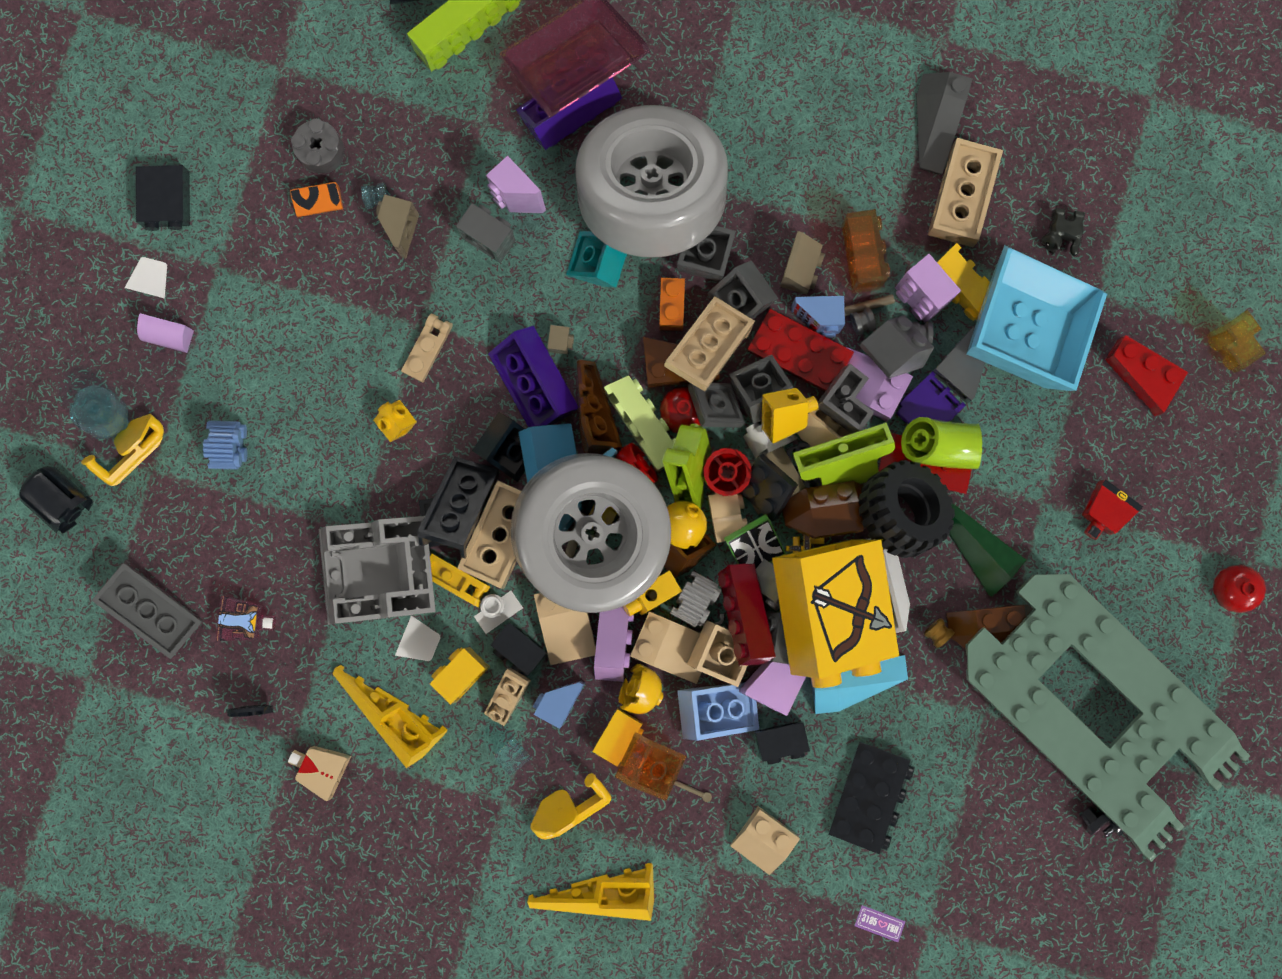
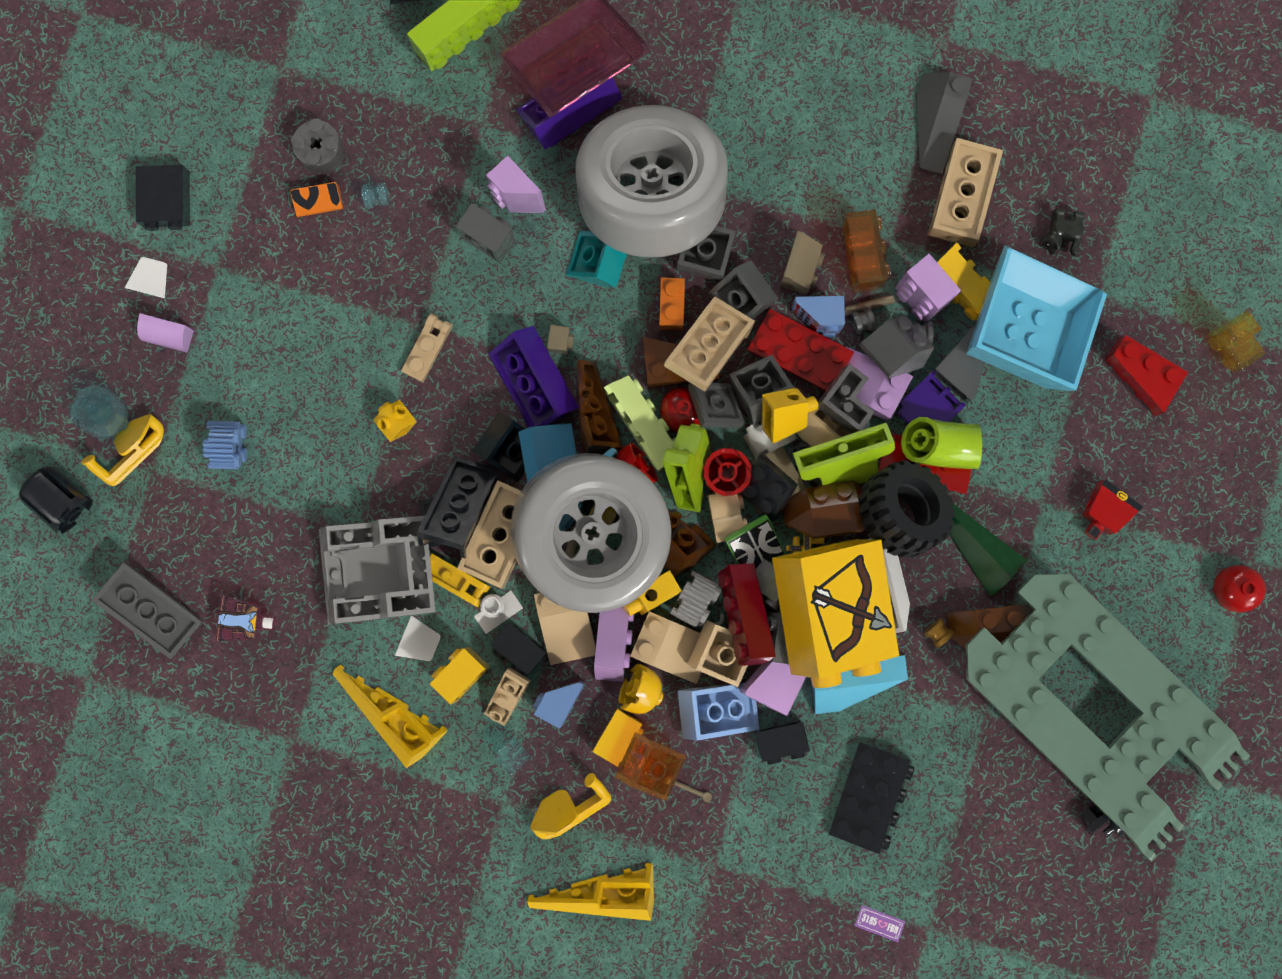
(252, 710): black wheel -> none
(320, 770): tan torso -> none
(399, 222): dark tan slope -> none
(687, 524): yellow cylinder -> none
(765, 841): tan slope -> none

